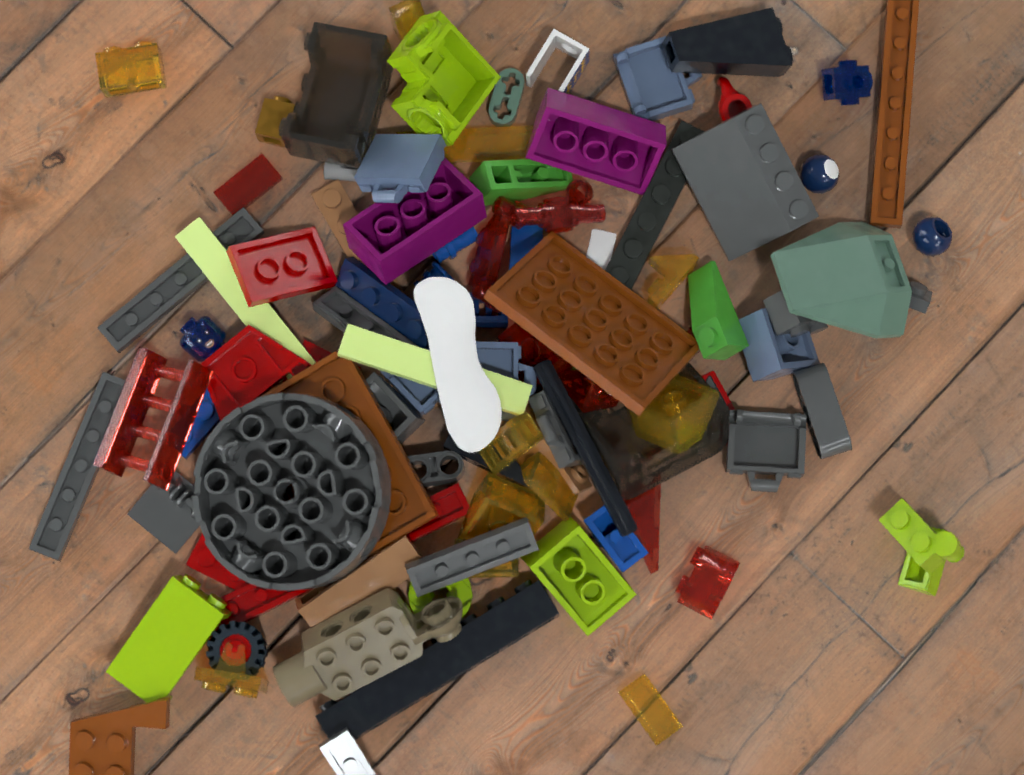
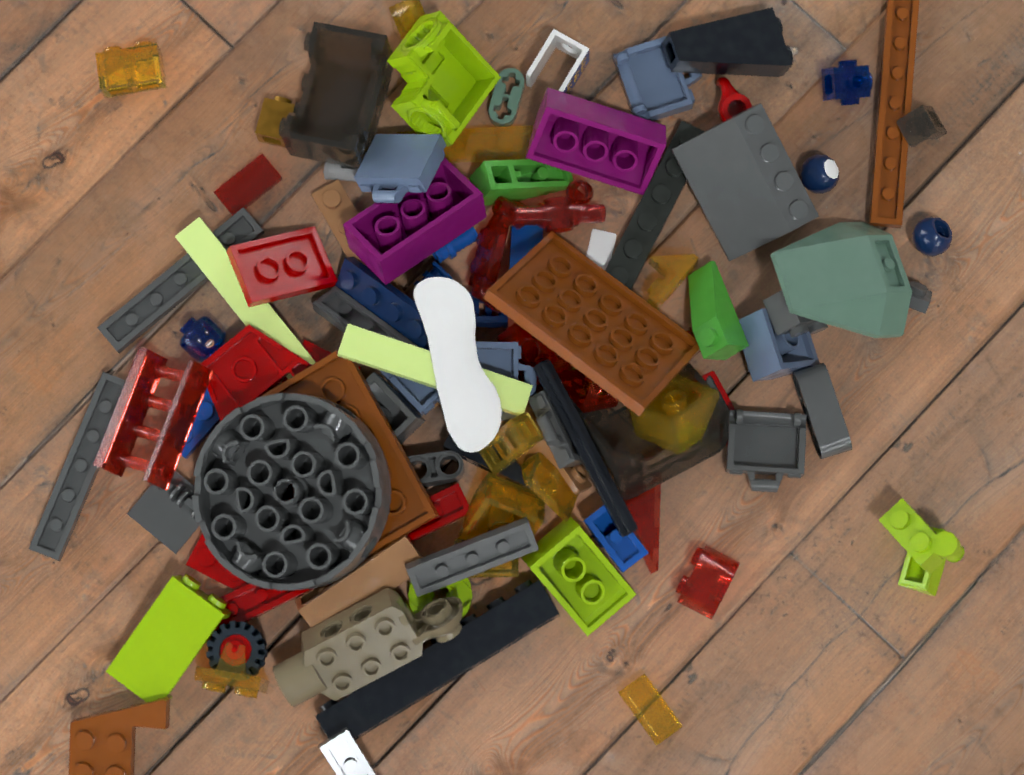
(921, 125): none -> clear smoke bracket

